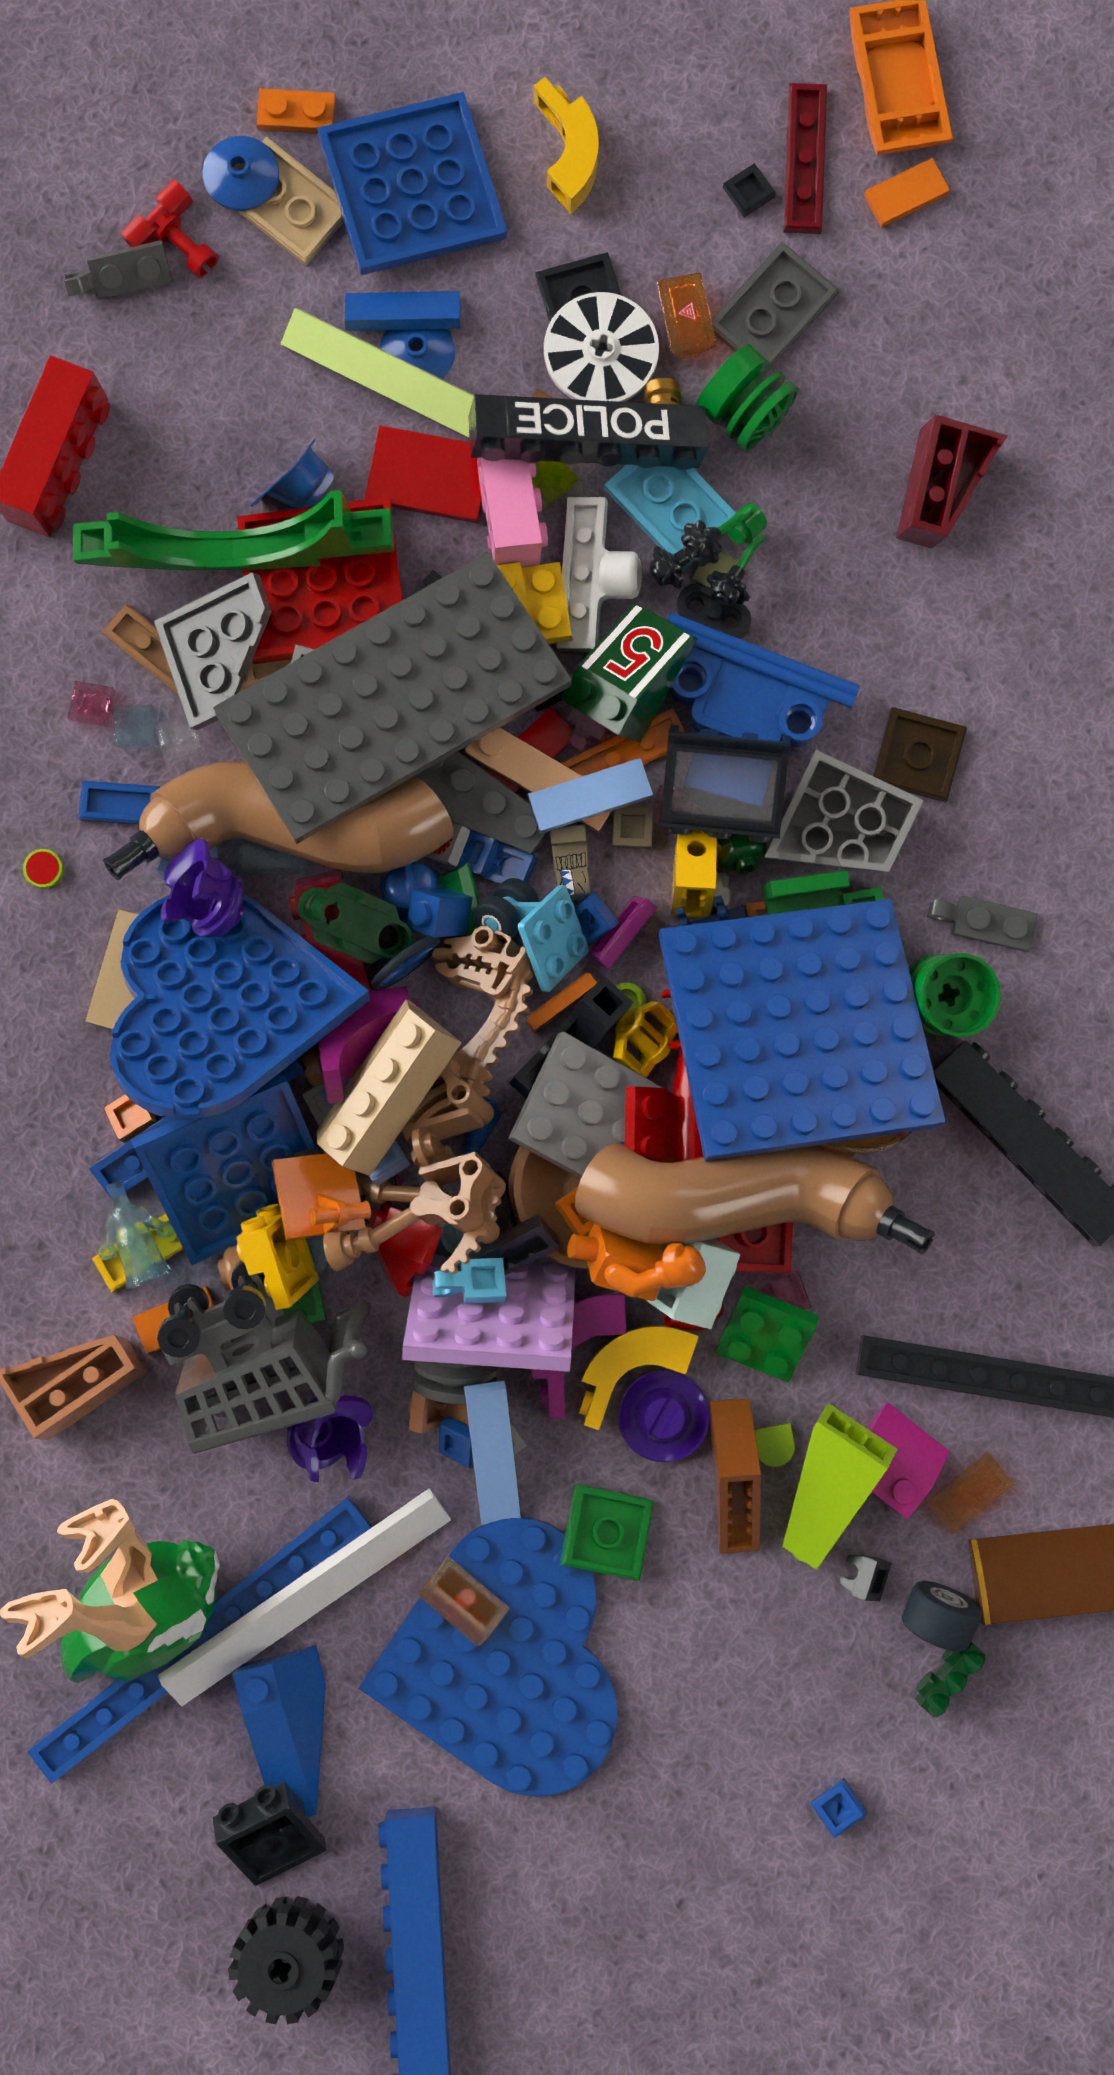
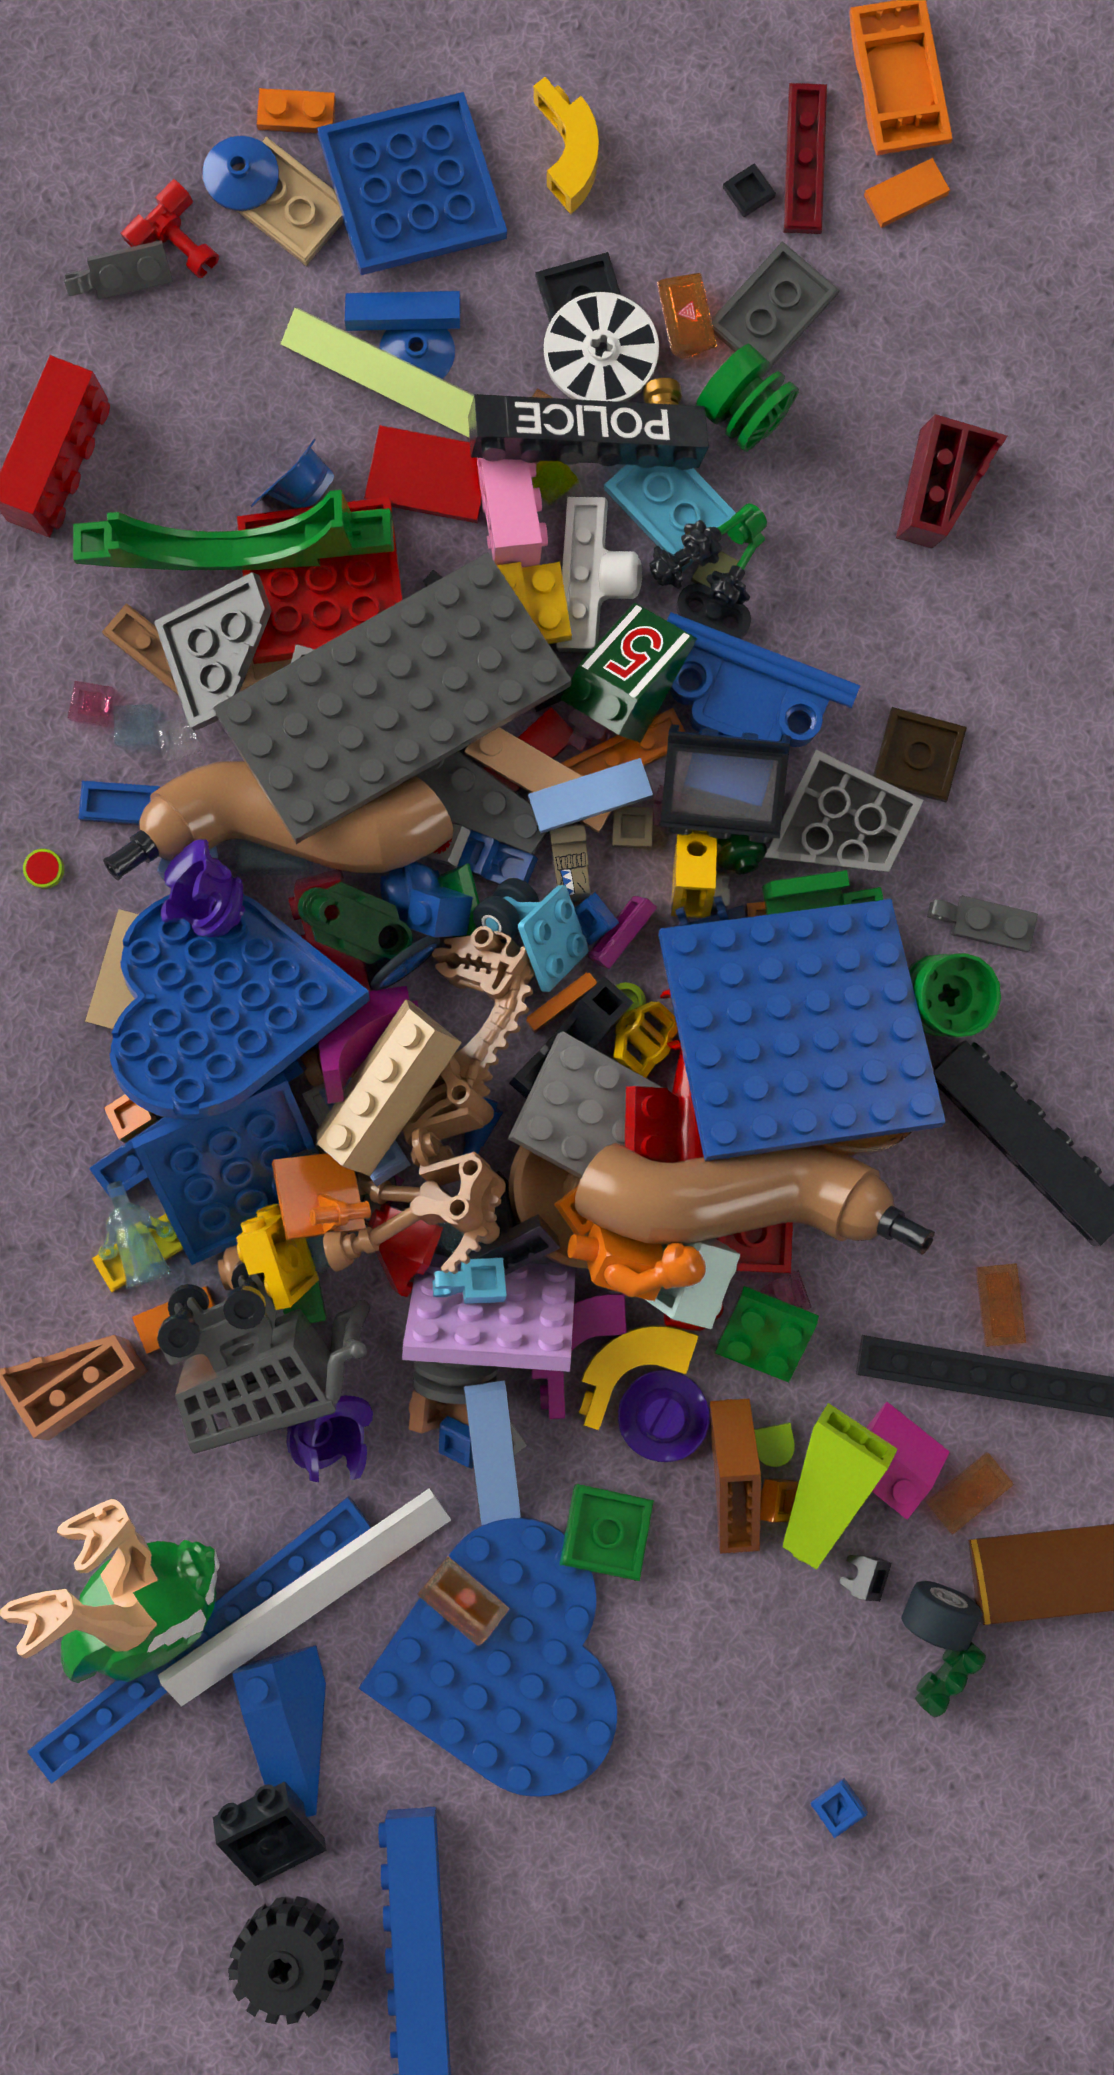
(777, 1499): none -> orange plate
(1000, 1304): none -> clear orange plate

